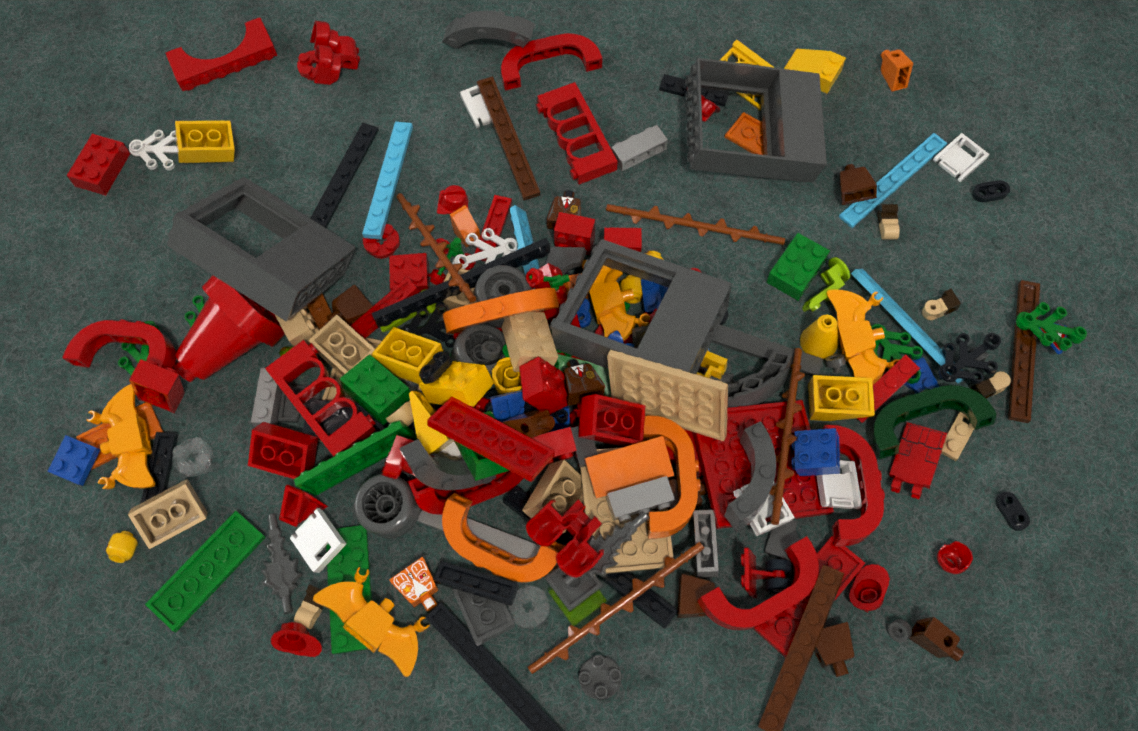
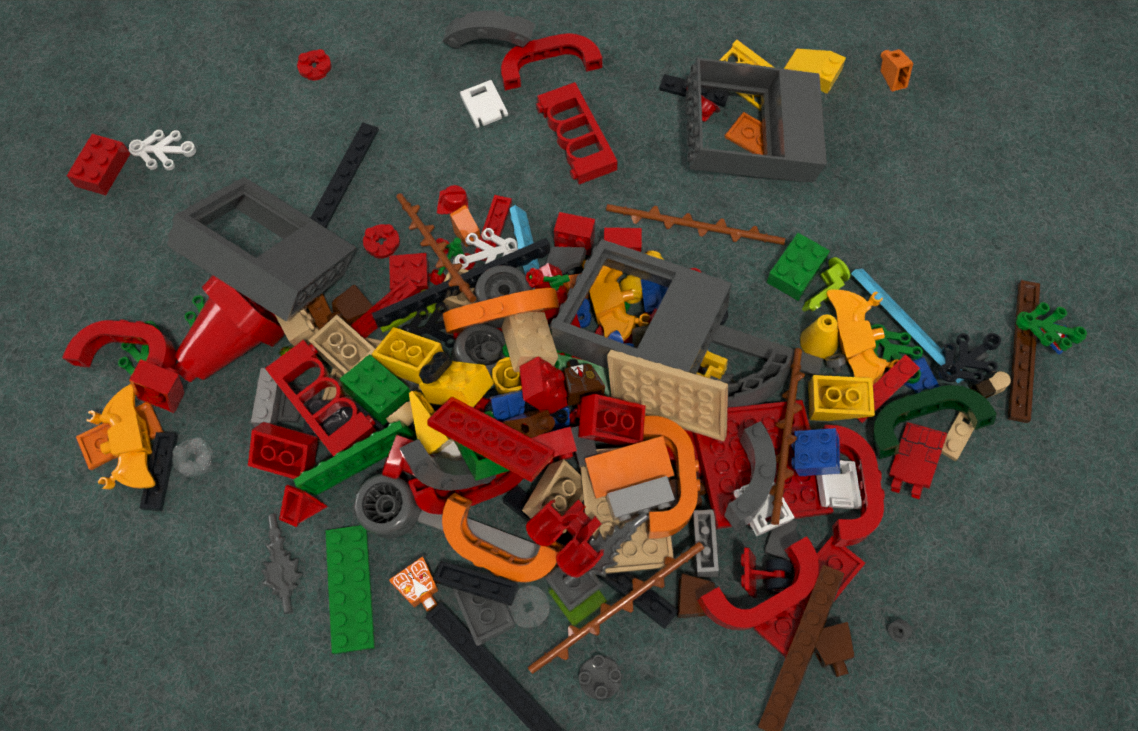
(74, 460): blue plate -> none
(121, 547): yellow head -> none
(168, 514): tan brick -> none
(204, 141): yellow brick -> none
(205, 571): green plate -> none
(252, 50): red arch -> none
(296, 639): red piece -> none
(309, 610): tan leg -> none
(314, 536): white container -> none
(330, 63): red piece -> none
(372, 622): light orange torso -> none
(387, 181): medium azure plate -> none
(508, 138): reddish brown plate -> none
(564, 204): reddish brown torso -> none
(639, 147): light grey brick -> none
(856, 185): reddish brown torso -> none
(869, 588): red piece -> none
(888, 221): leg -> none
(894, 179): medium azure tile -> none
(936, 638): reddish brown torso -> none
(937, 308): leg -> none
(958, 553): red hair -> none
(959, 162): white container -> none
(989, 191): black plate -> none
(1012, 511): black plate -> none

